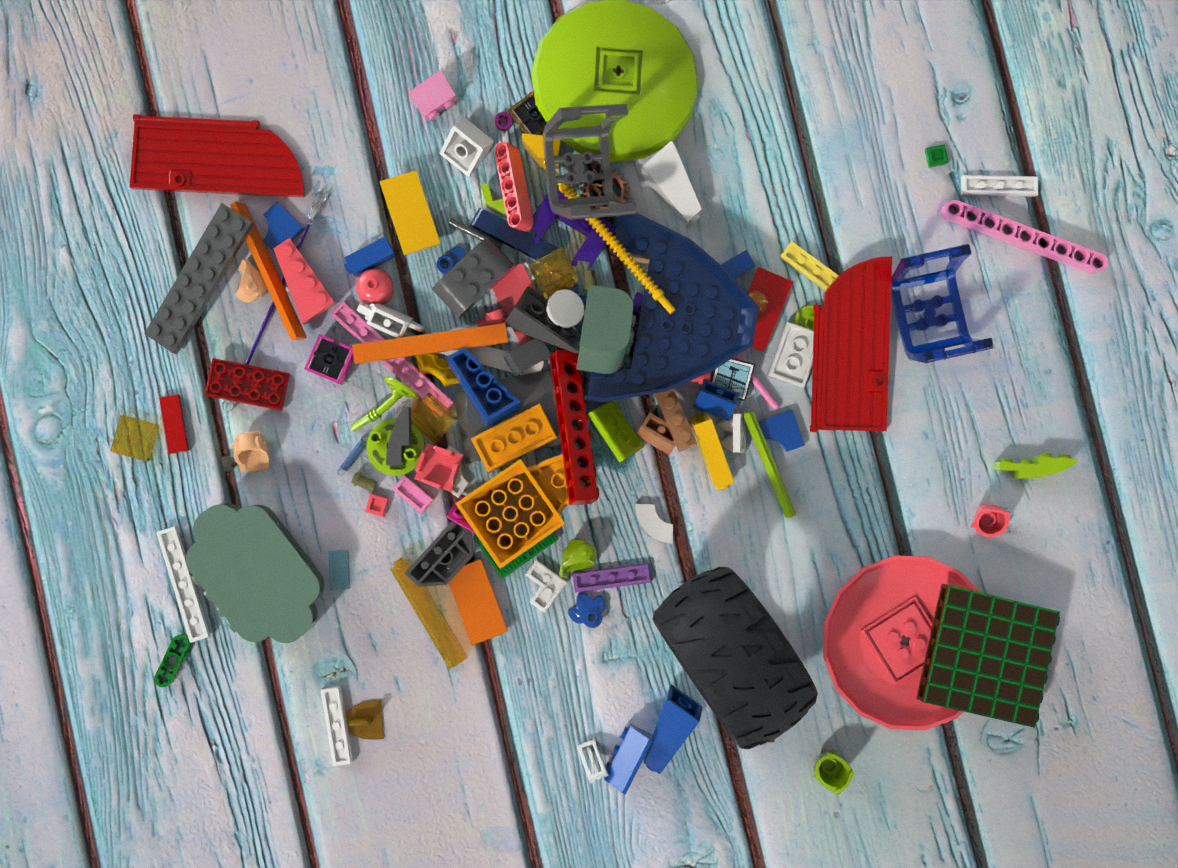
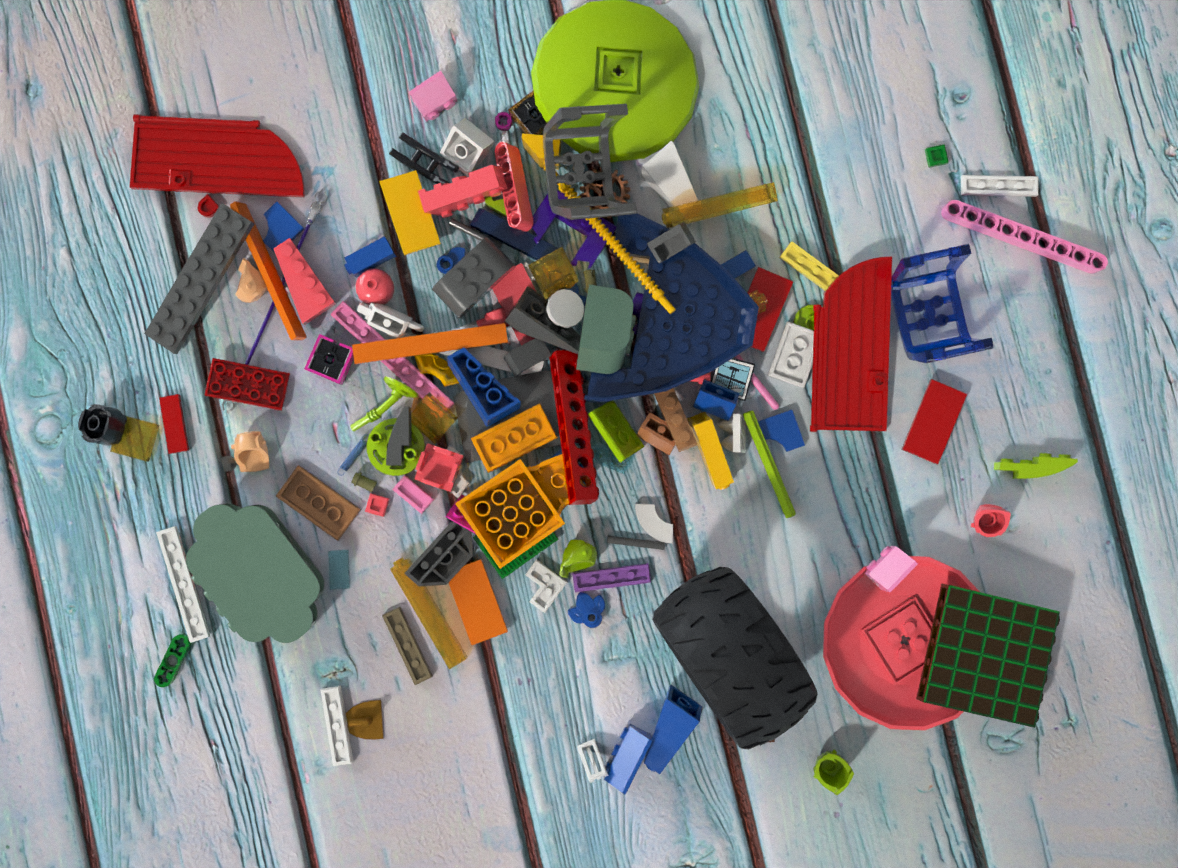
(102, 425): none -> black brick
(207, 206): none -> red tile
(318, 502): none -> medium nougat tile
(407, 645): none -> dark tan tile
(420, 149): none -> black piece
(463, 191): none -> coral wedge
(636, 542): none -> dark grey bar
(671, 242): none -> dark grey panel
(719, 205): none -> clear yellow brick
(890, 568): none -> bright pink slope
(934, 421): none -> red tile

